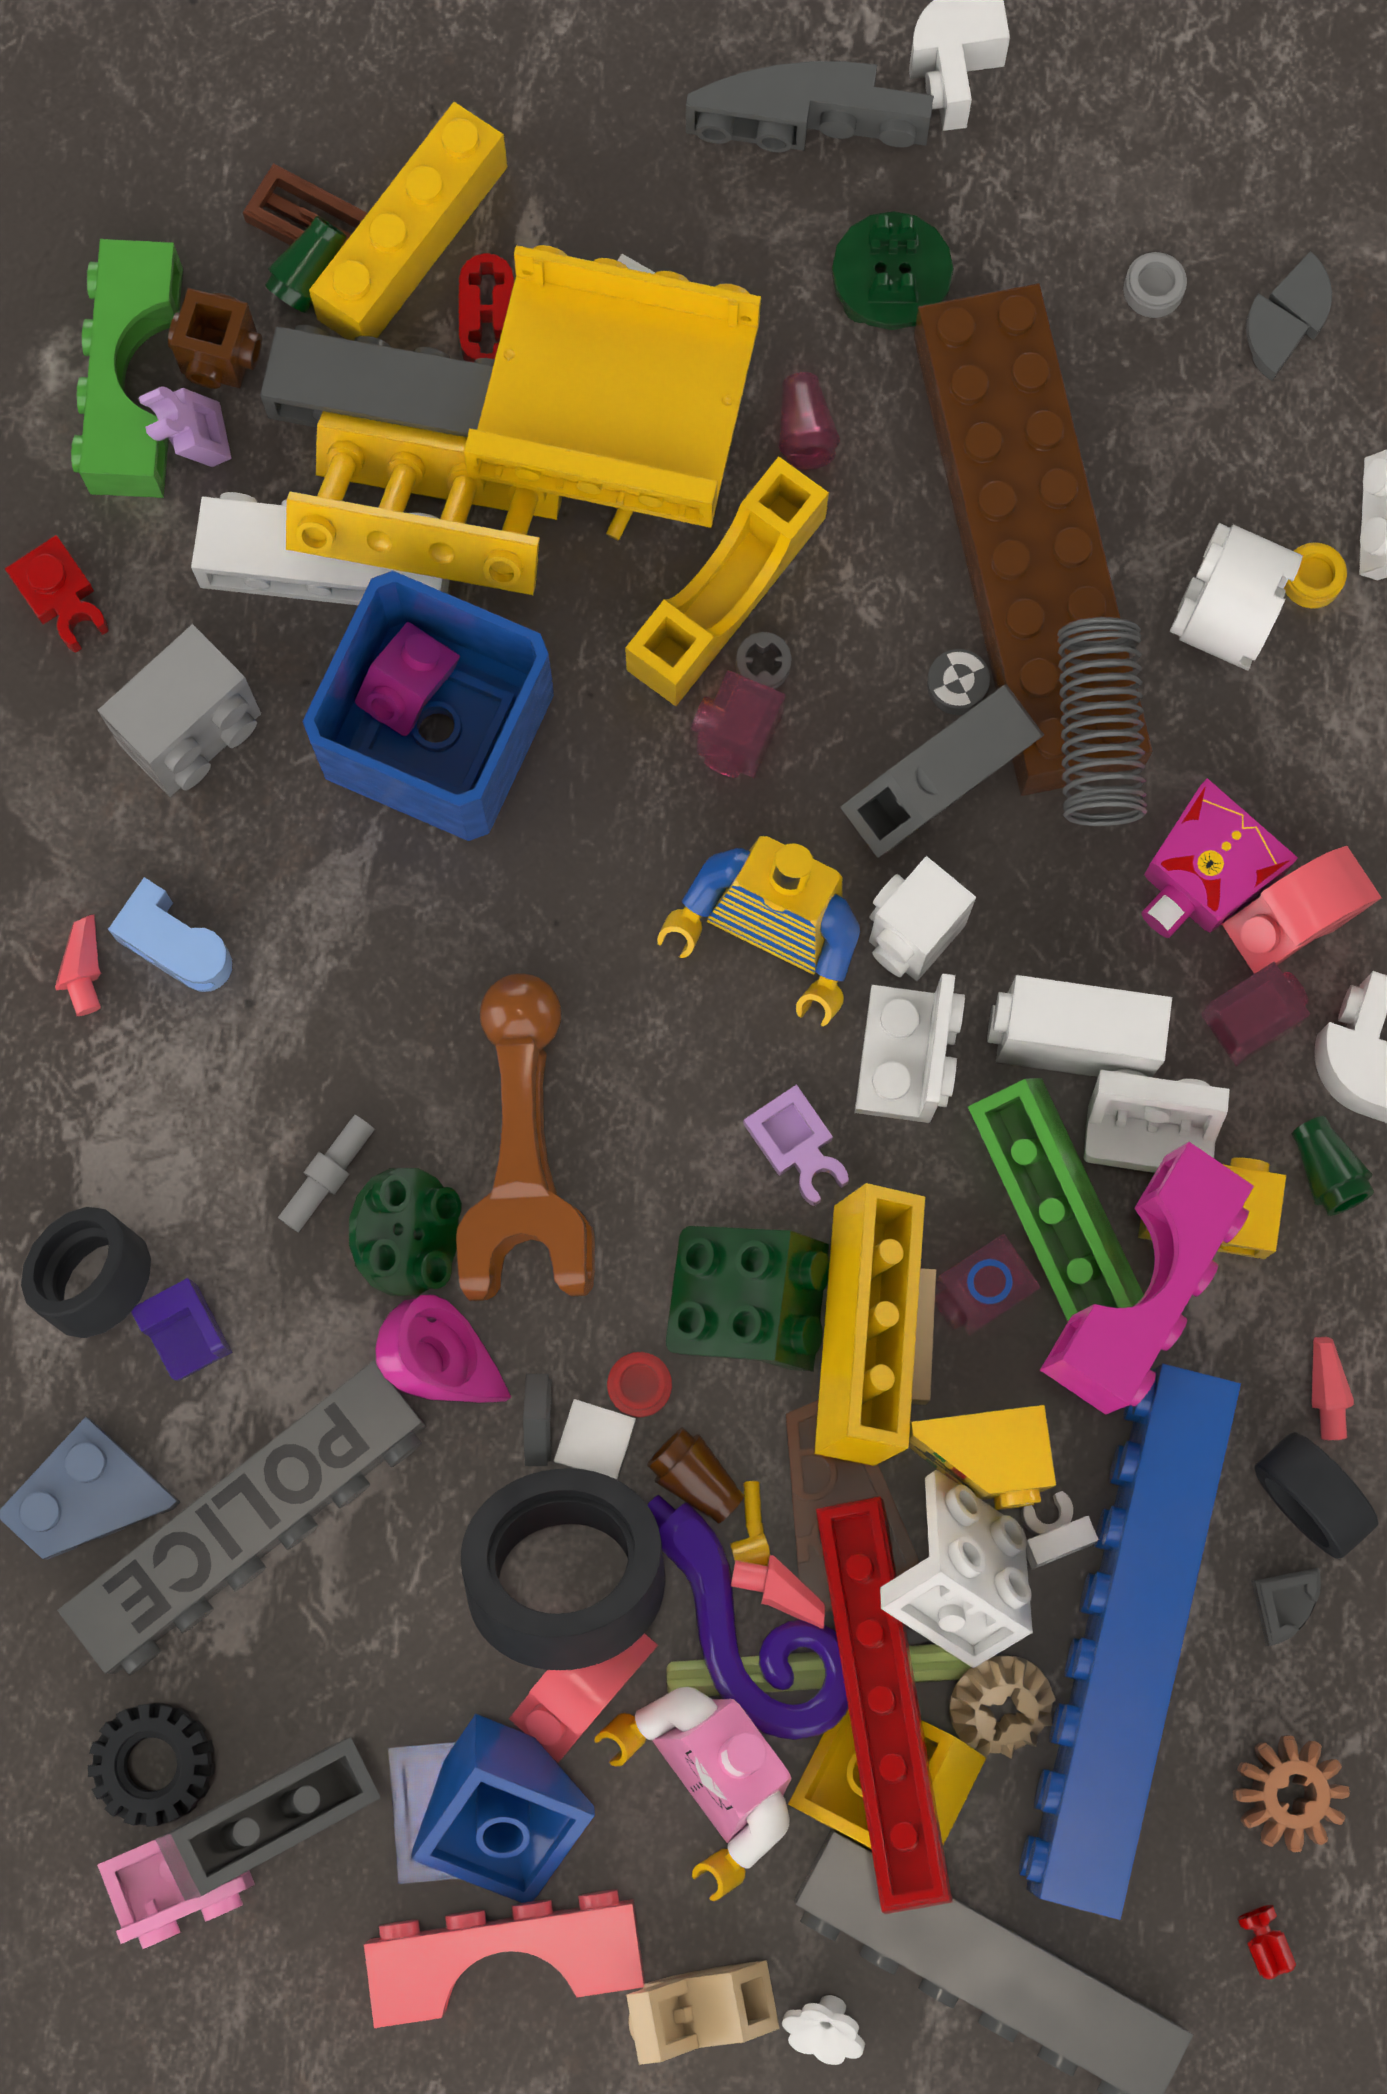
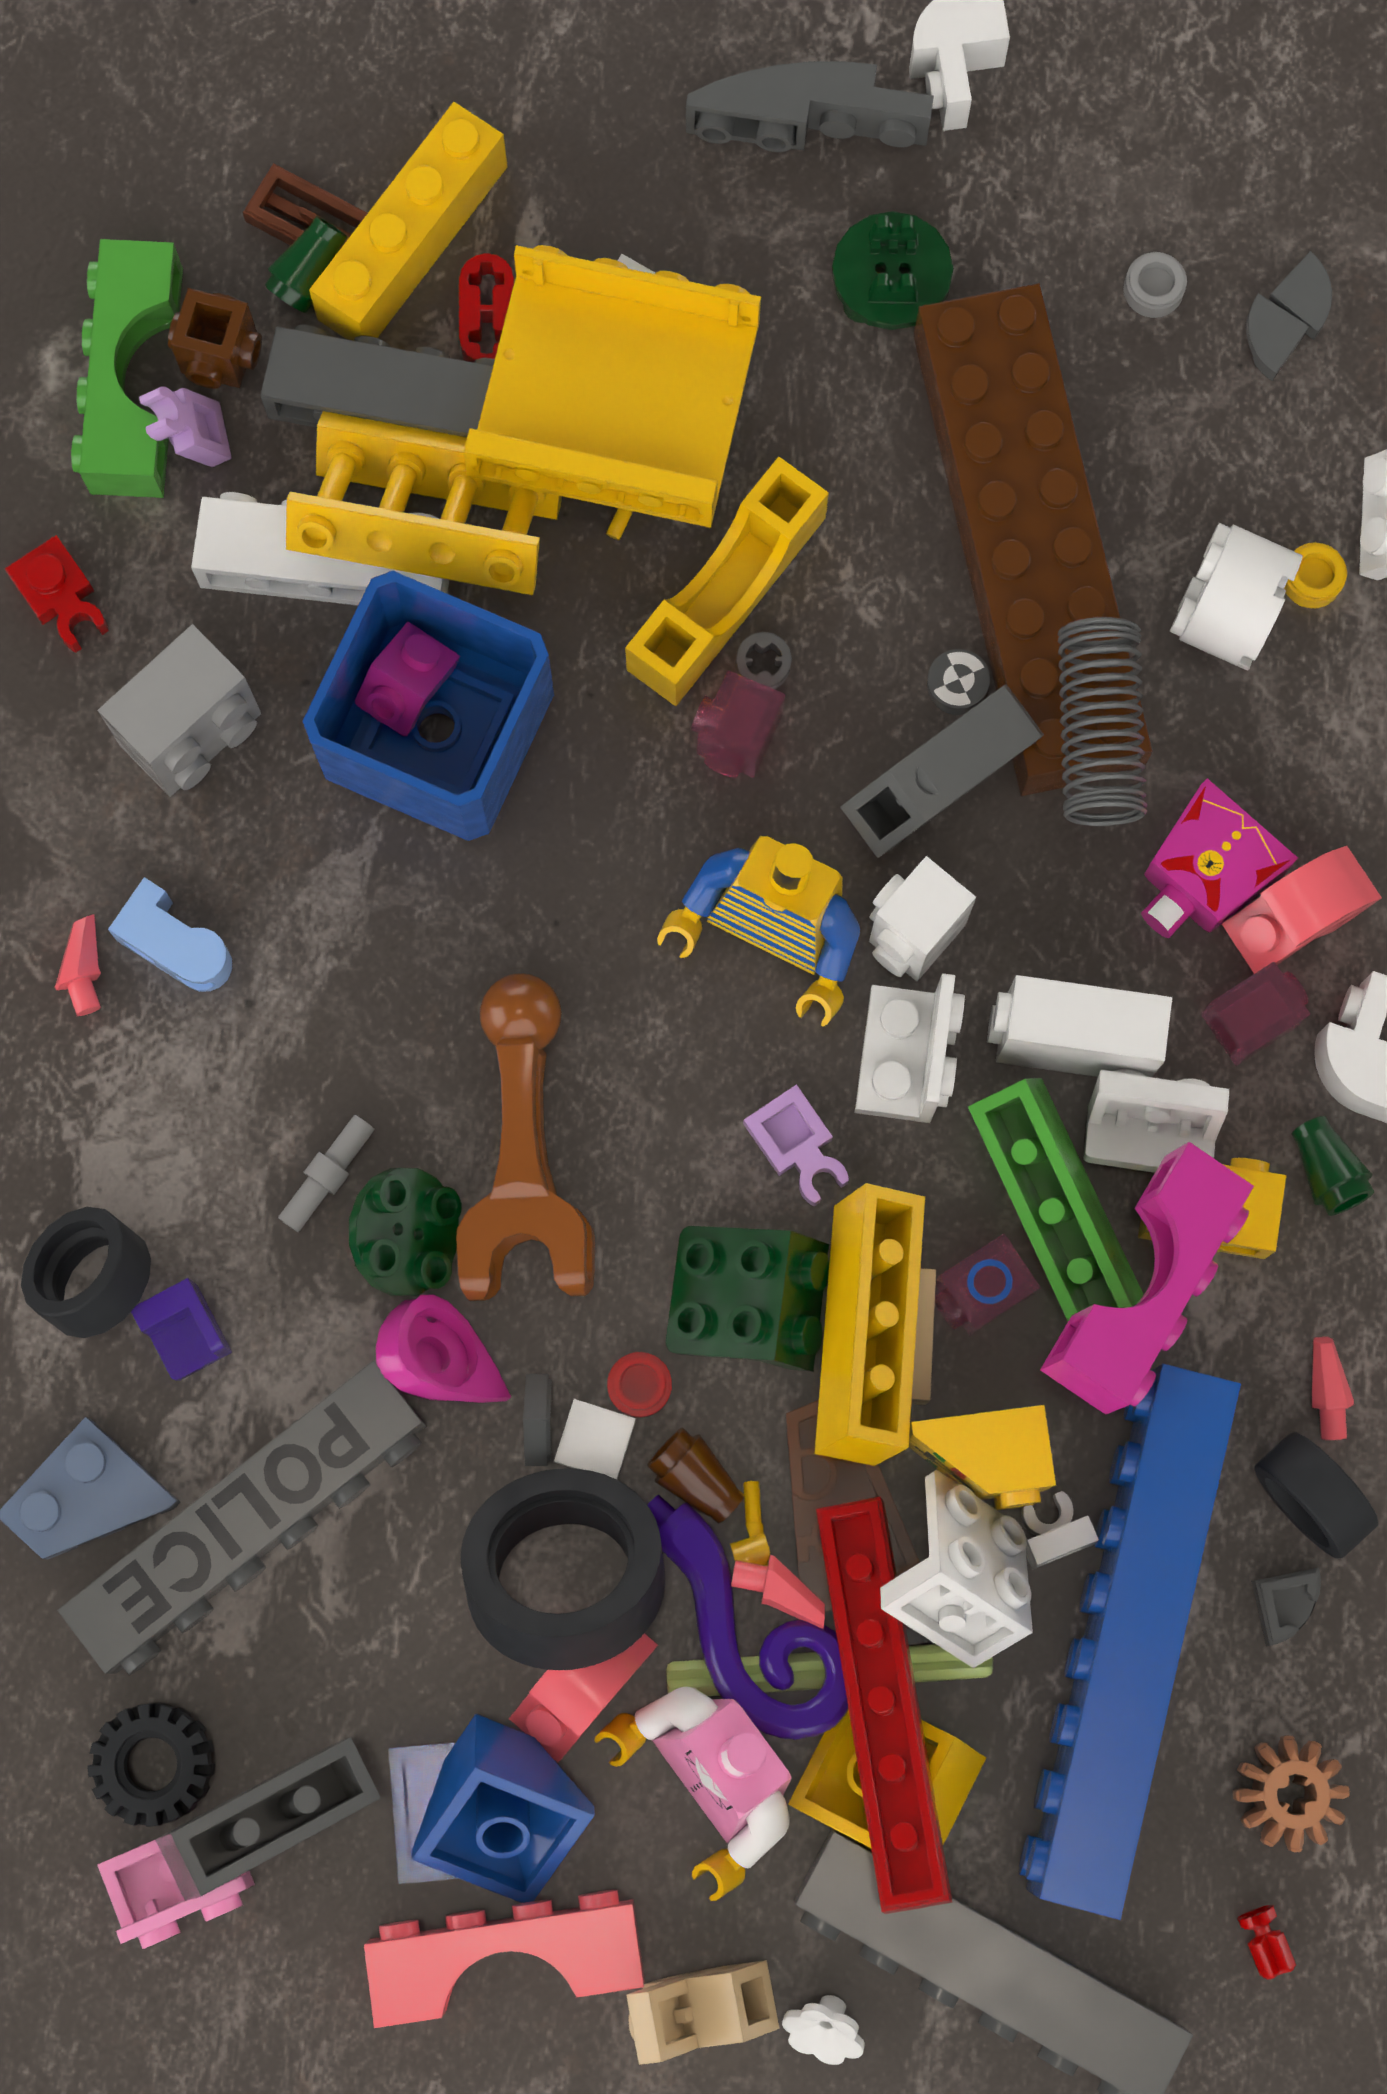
(806, 423): clear pink cone -> none
(990, 1685): tan gear -> none

